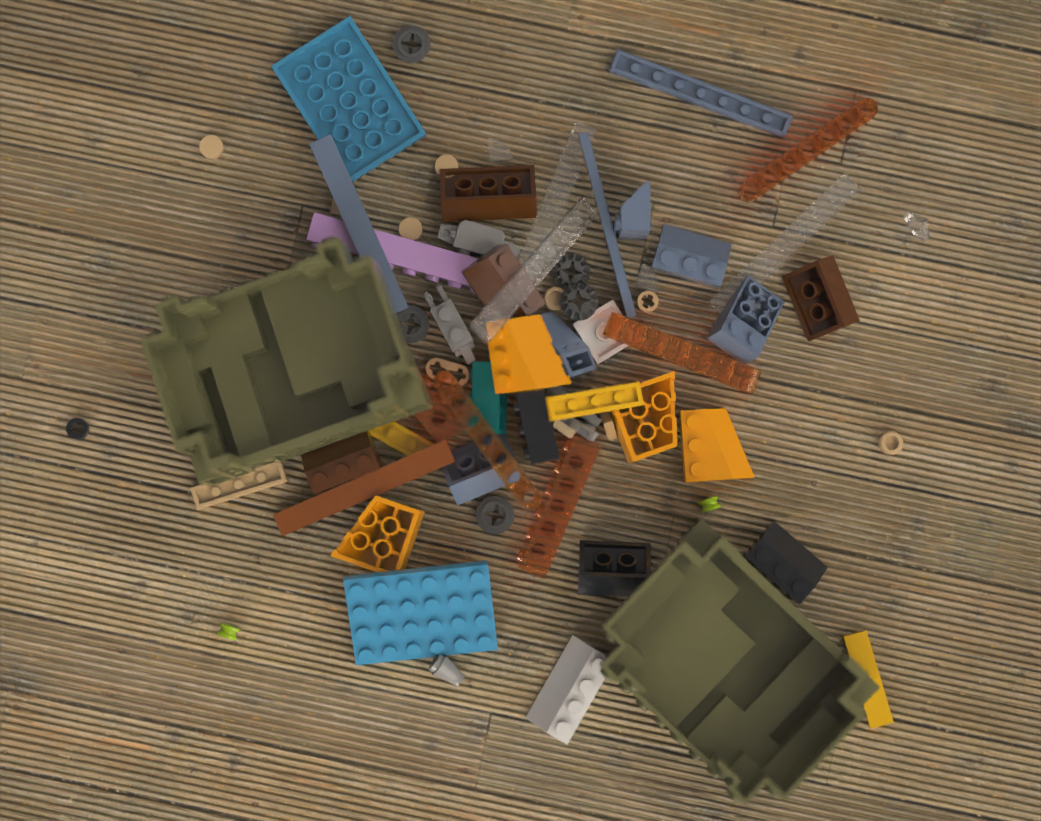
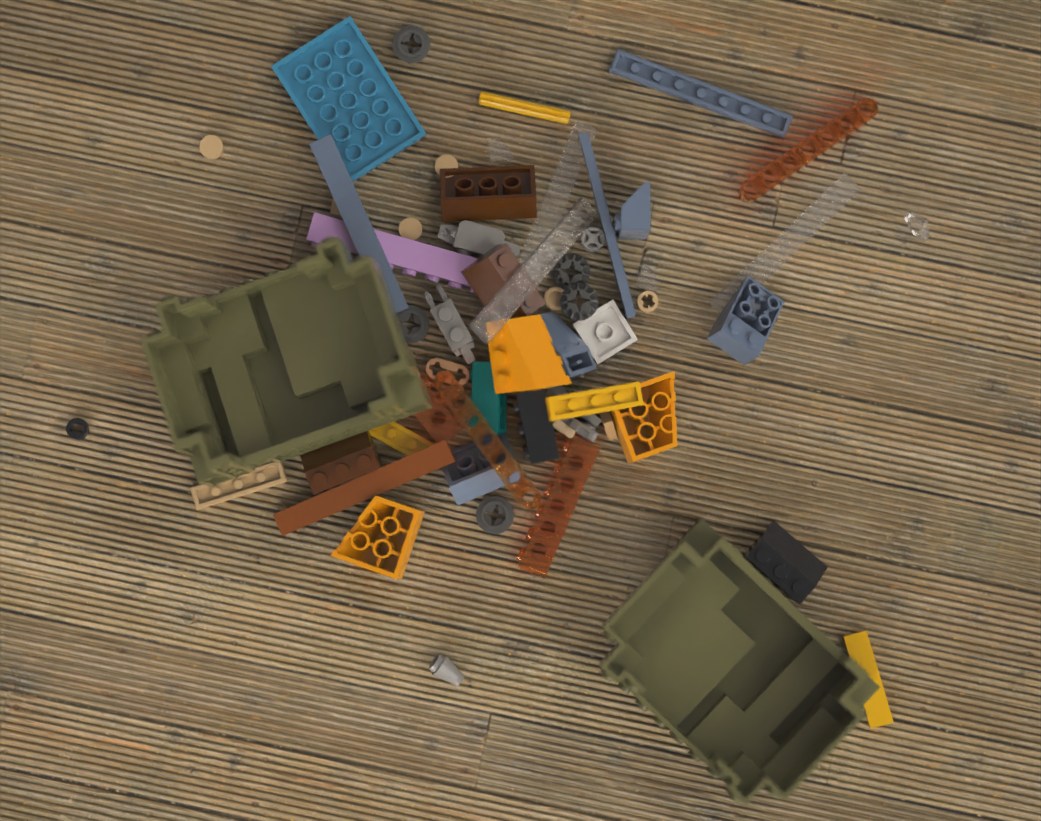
(228, 631): lime bush -> none
(421, 612): dark azure plate -> none
(524, 107): none -> yellow axle
(568, 690): white slope -> none
(592, 235): none -> light grey wheel
(612, 567): black slope -> none
(682, 353): clear orange beam -> none
(691, 256): sand blue slope -> none
(709, 504): lime bush -> none
(711, 447): light orange wedge -> none
(820, 298): reddish brown slope -> none
(890, 443): tan tile -> none

